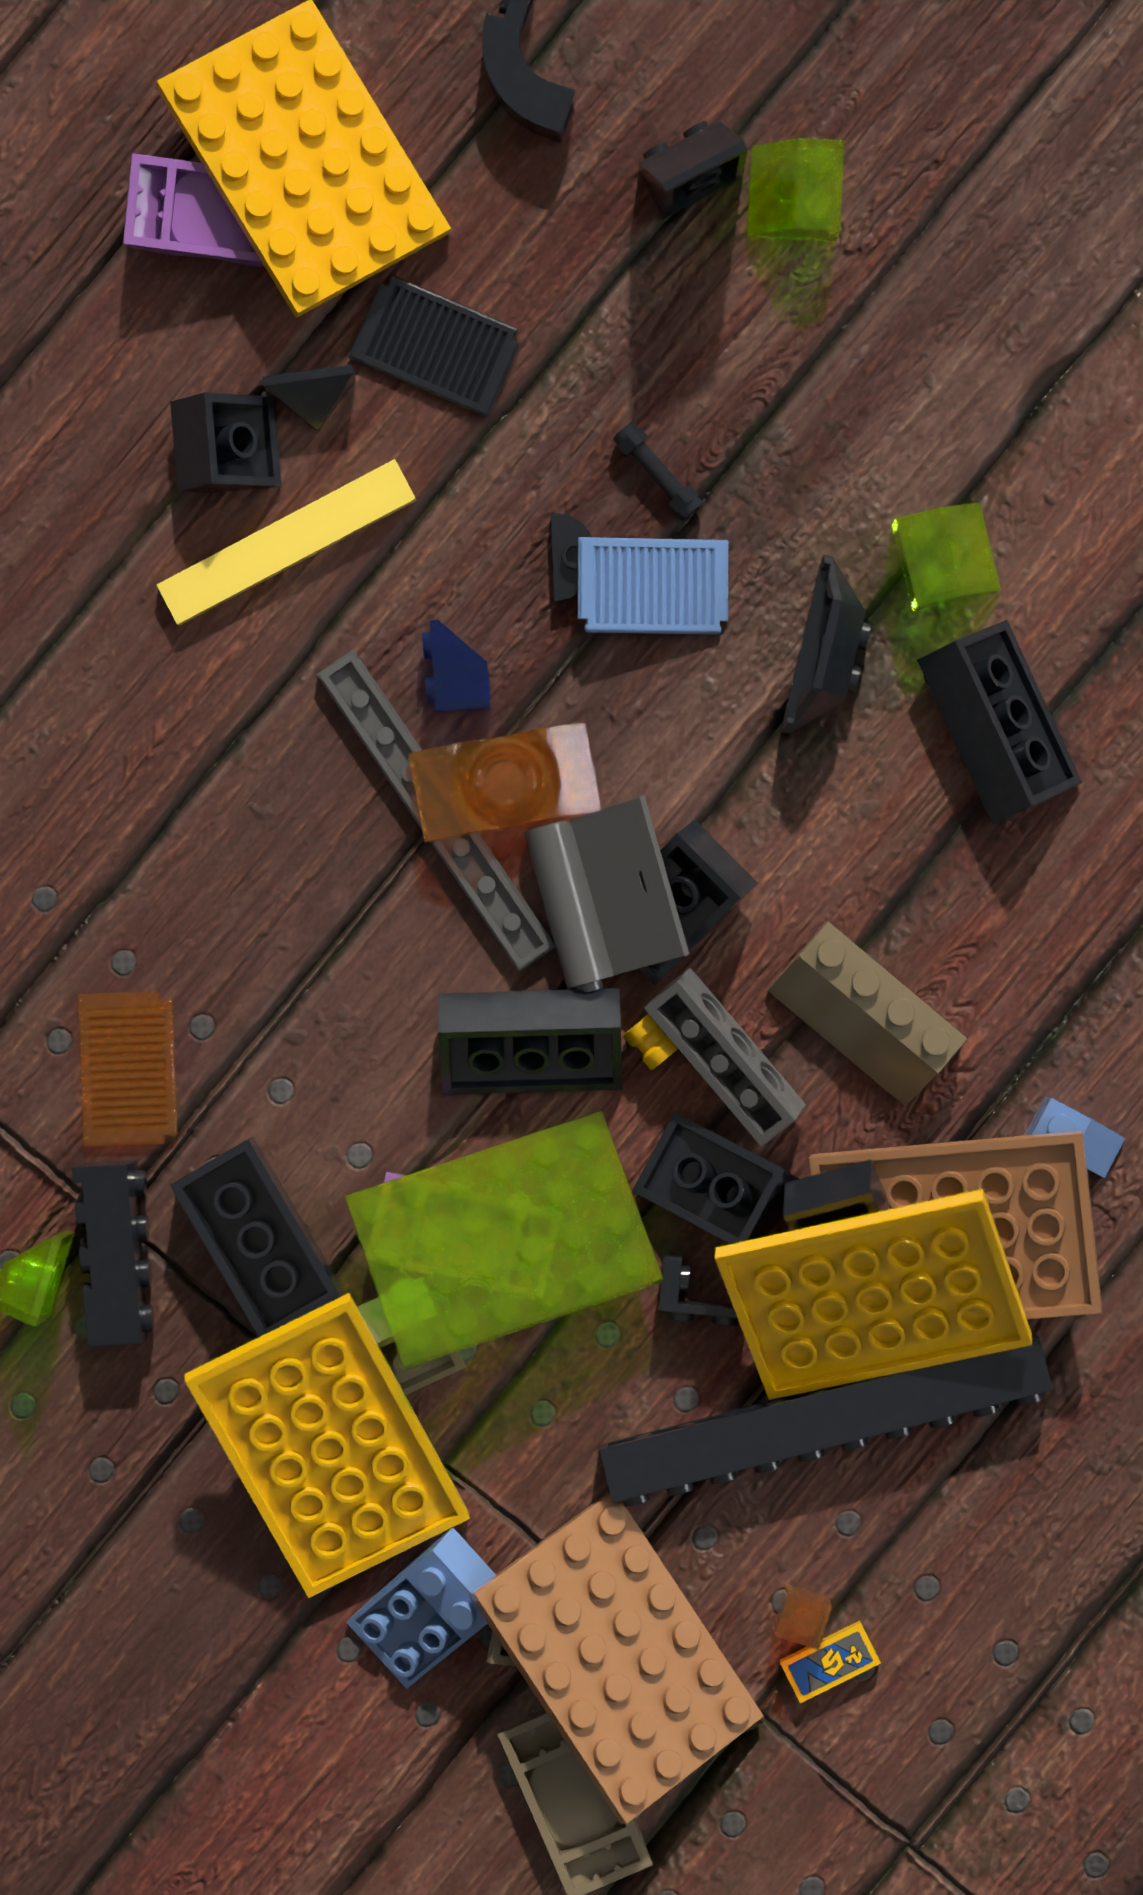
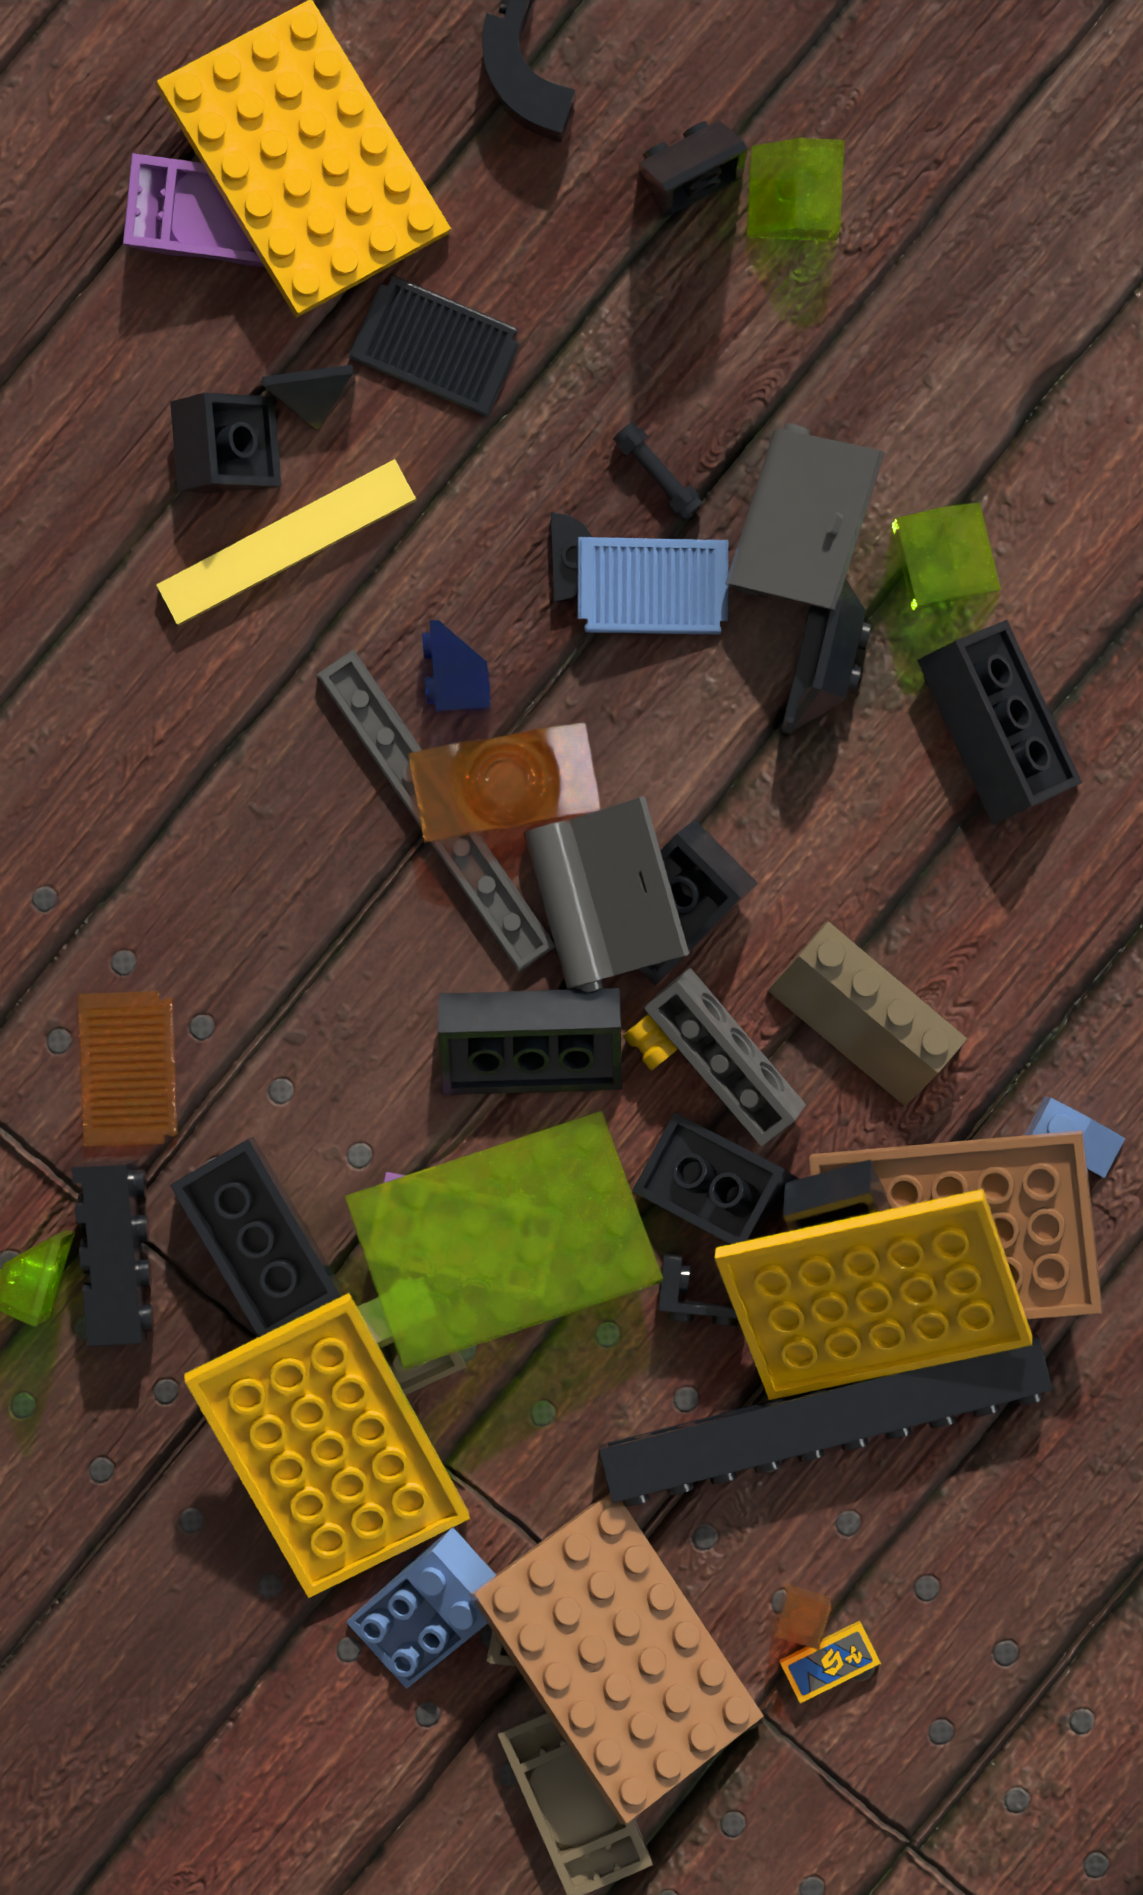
(804, 518): none -> dark grey door

